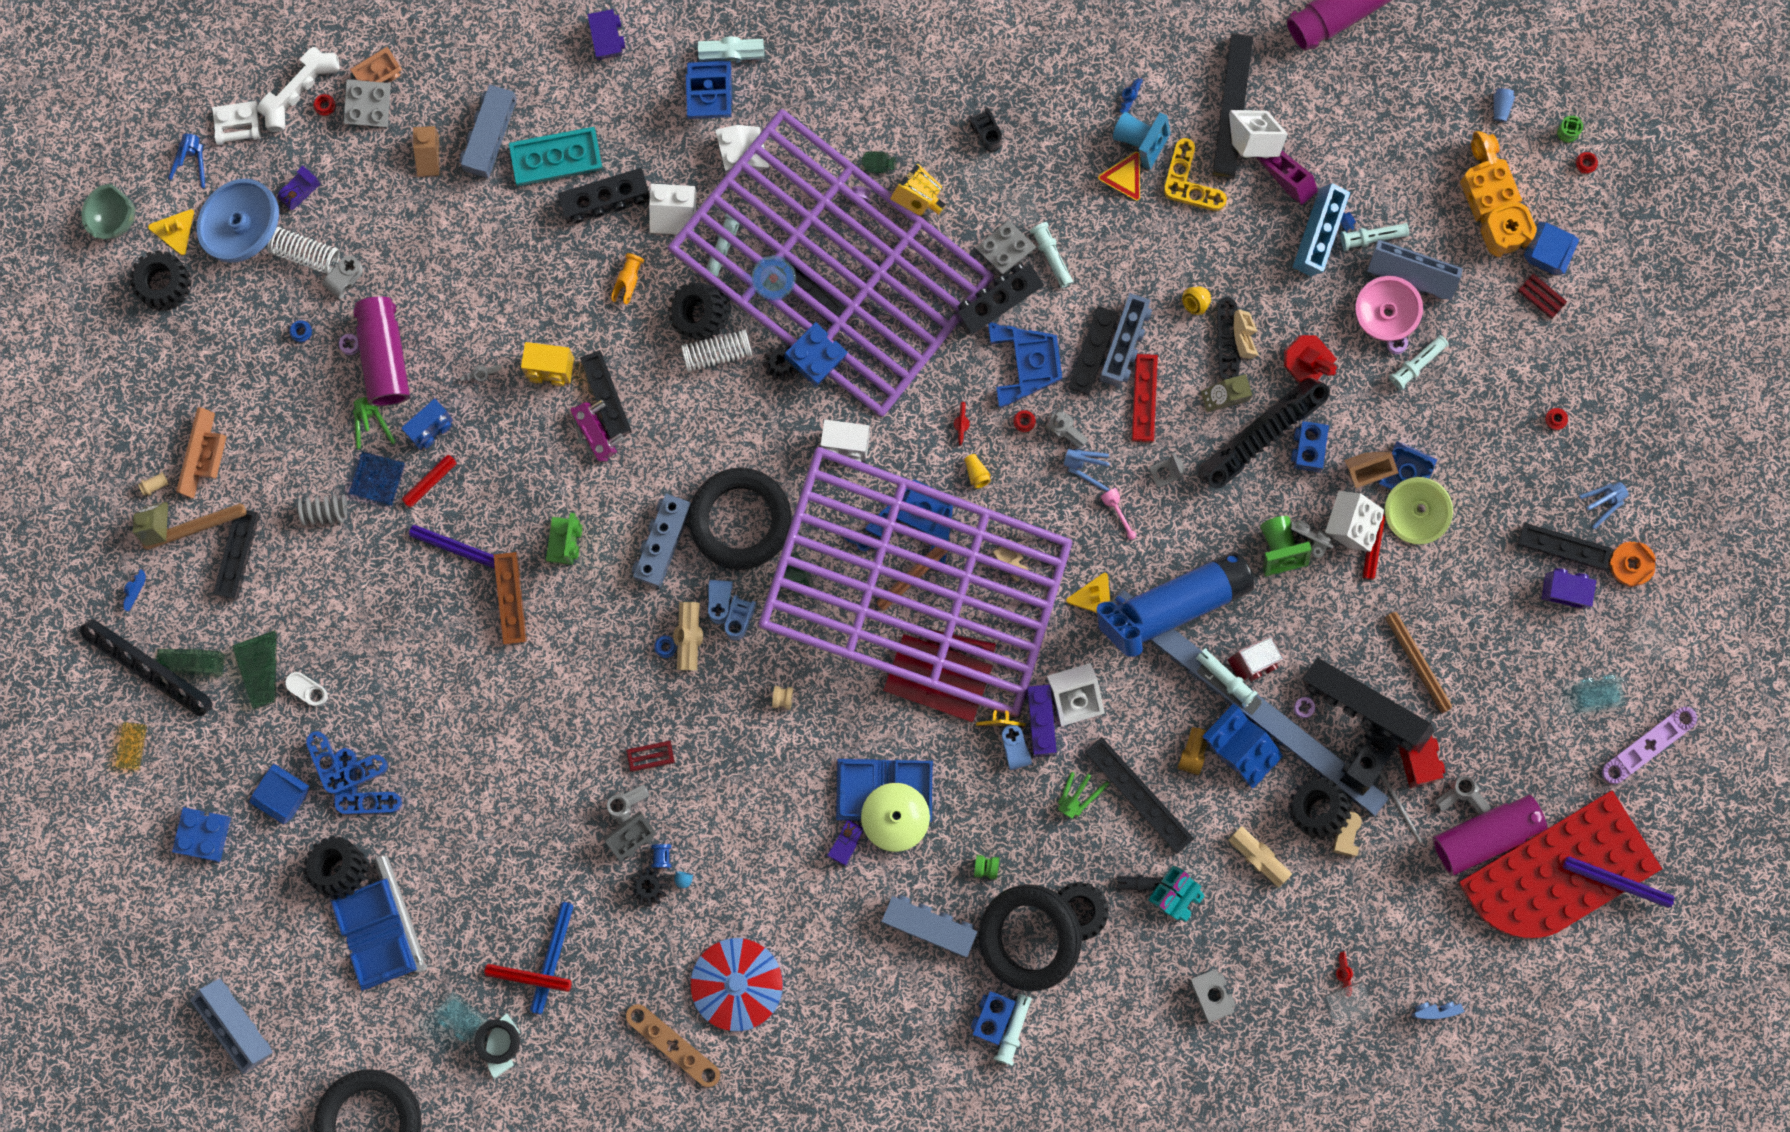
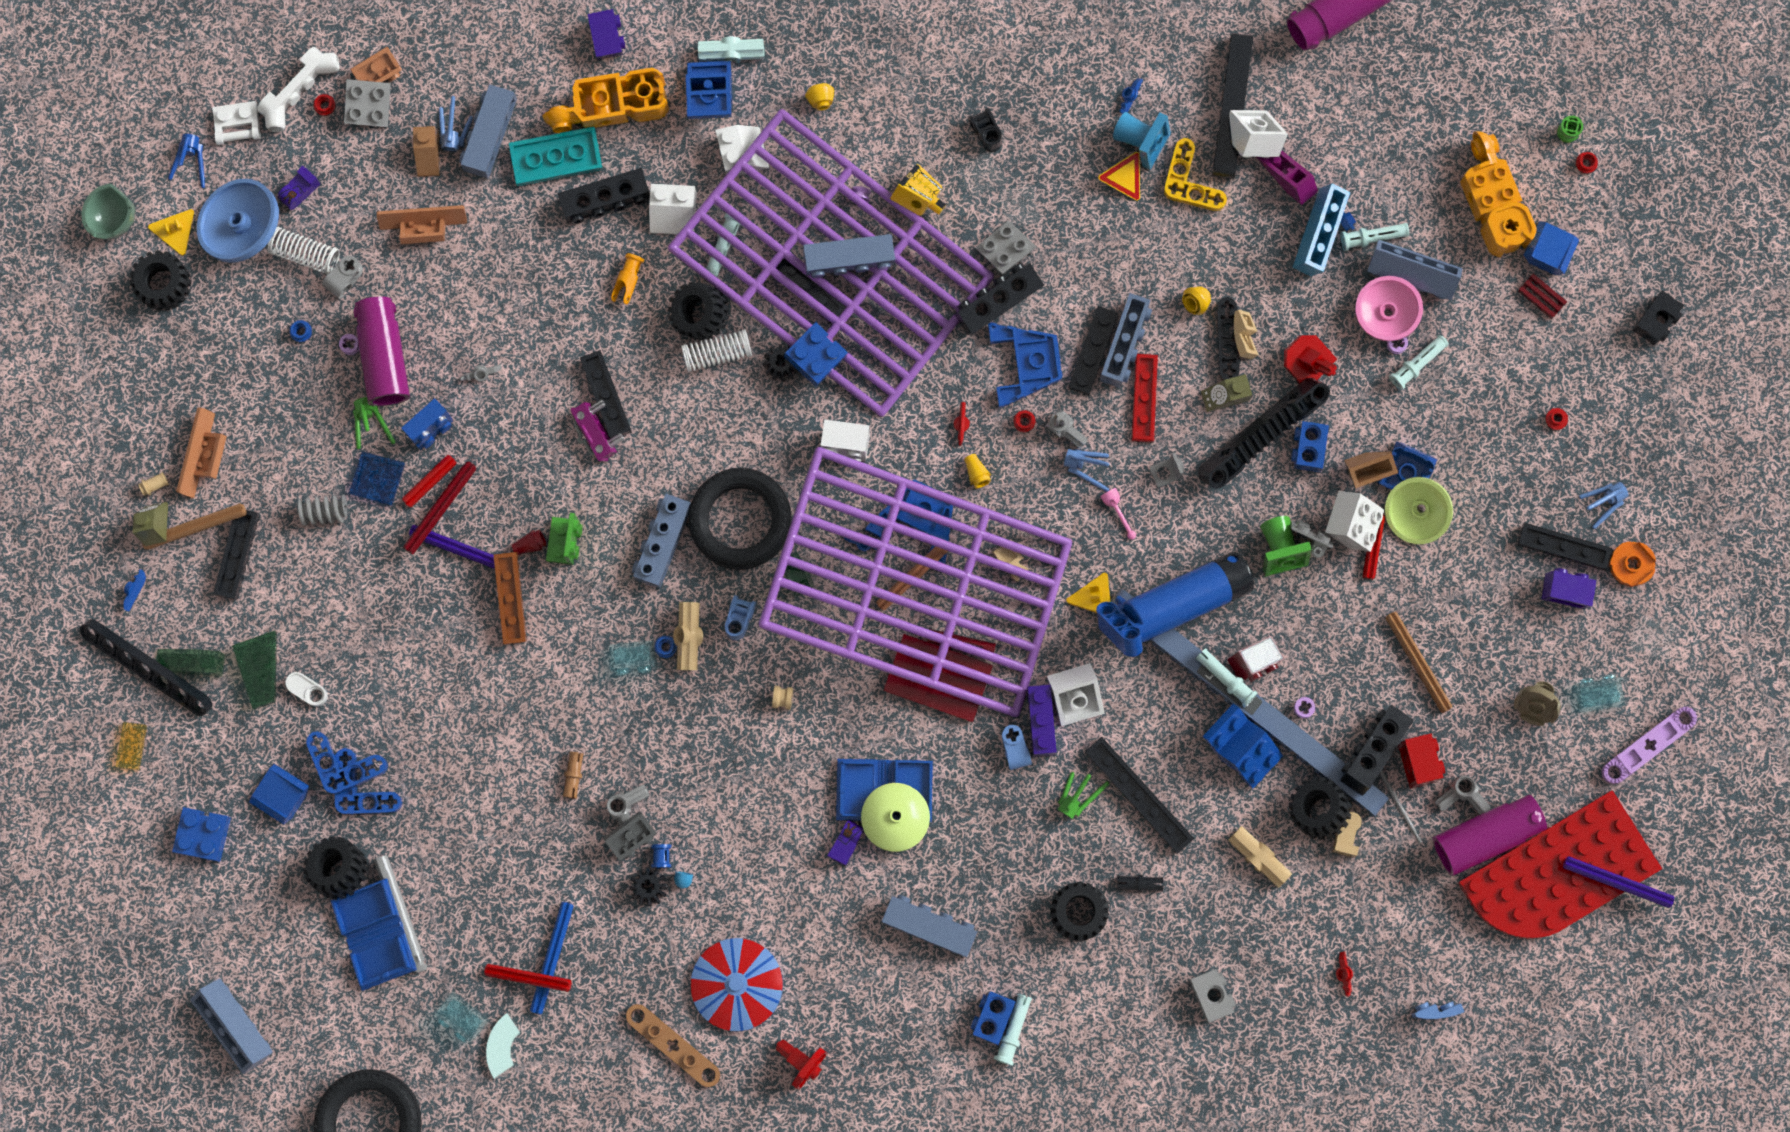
(422, 224): none -> nougat bracket
(439, 507): none -> dark red axle
(450, 140): none -> medium blue plant
(479, 1039): black tyre -> none
(531, 542): none -> dark red cone
(547, 363): yellow brick -> none
(573, 775): none -> medium nougat pin
(611, 99): none -> light orange brick
(632, 656): none -> clear light blue bracket
(671, 760): dark red tile -> none
(719, 597): medium blue piece -> none
(773, 277): clear light blue tile -> none
(807, 1066): none -> red piece
(820, 96): none -> yellow cone
(848, 255): none -> sand blue brick
(878, 162): clear green arm -> none
(991, 870): bright green wheel -> none
(1006, 722): yellow piece -> none
(1048, 246): light aqua pin -> none
(1068, 933): black tyre -> none
(1177, 895): teal hips -> none
(1193, 755): pearl gold piece -> none
(1350, 1005): clear piece -> none
(1367, 705): black brick -> none
(1503, 102): medium blue cone -> none
(1538, 704): none -> dark tan tile
(1650, 327): none -> black brick

